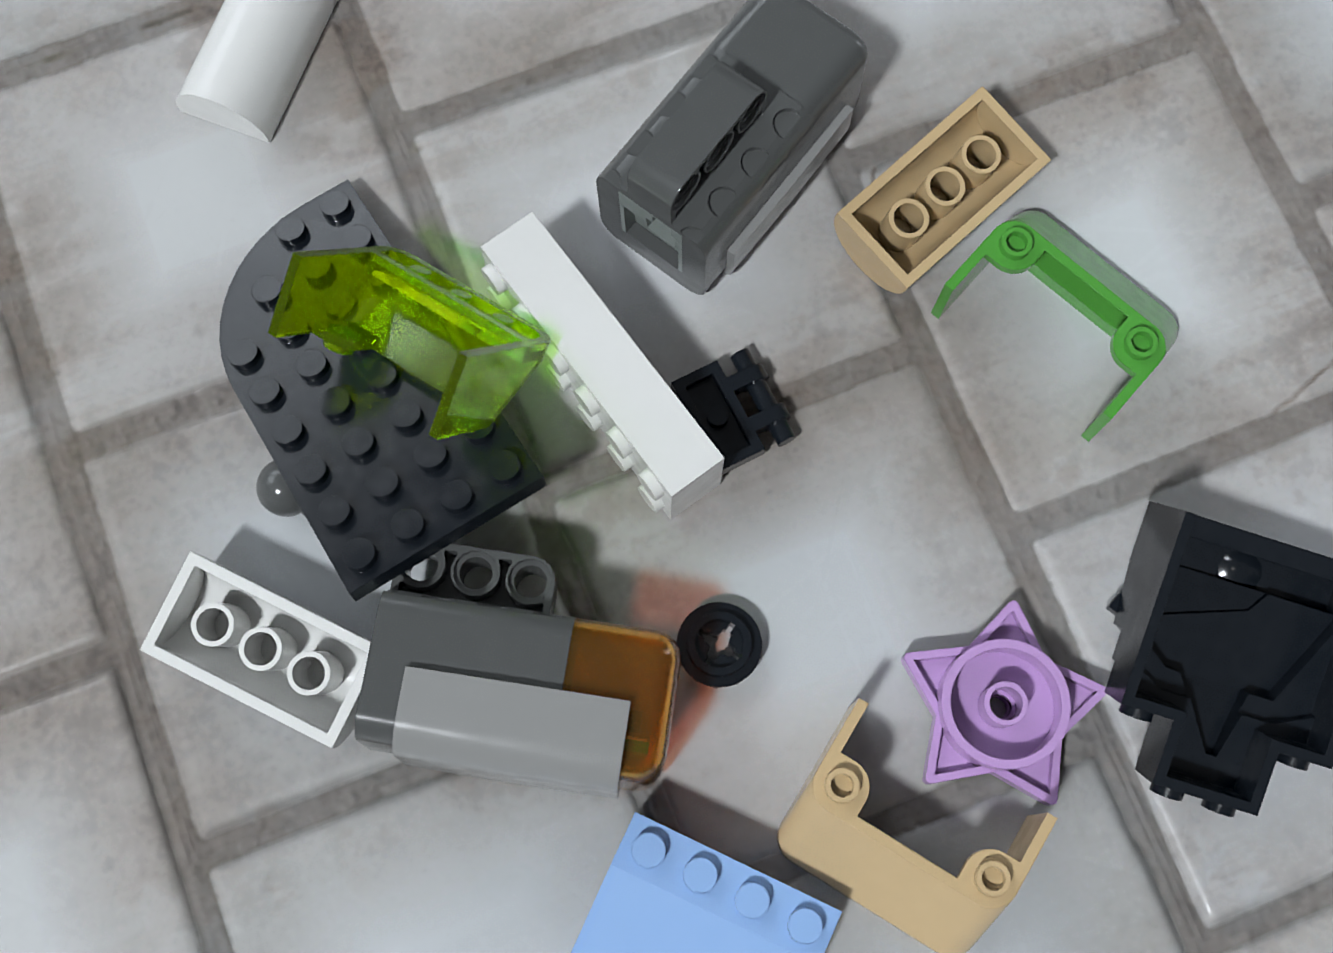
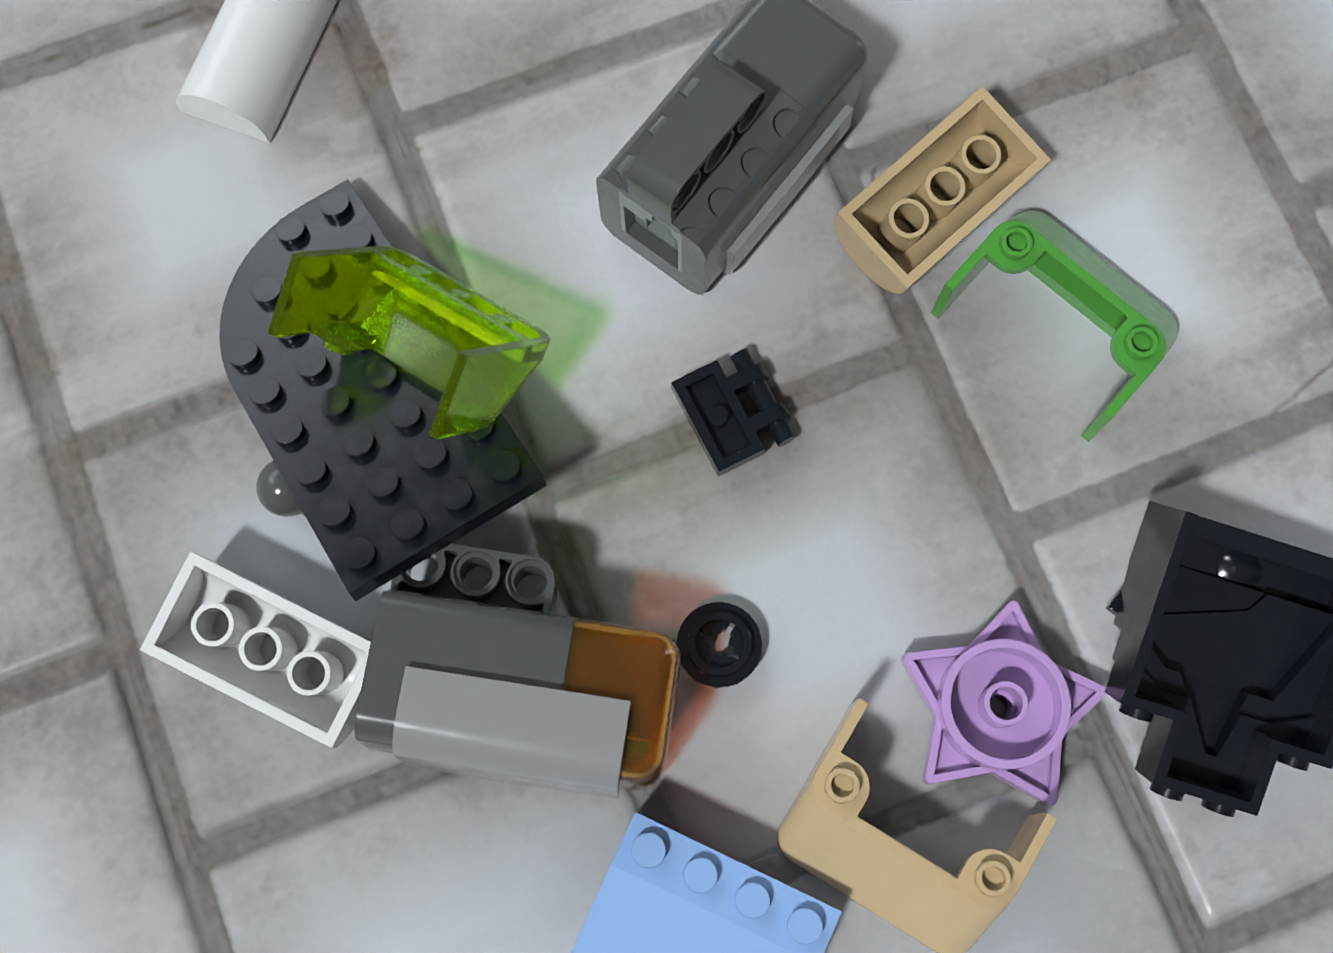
(603, 368): white brick -> none

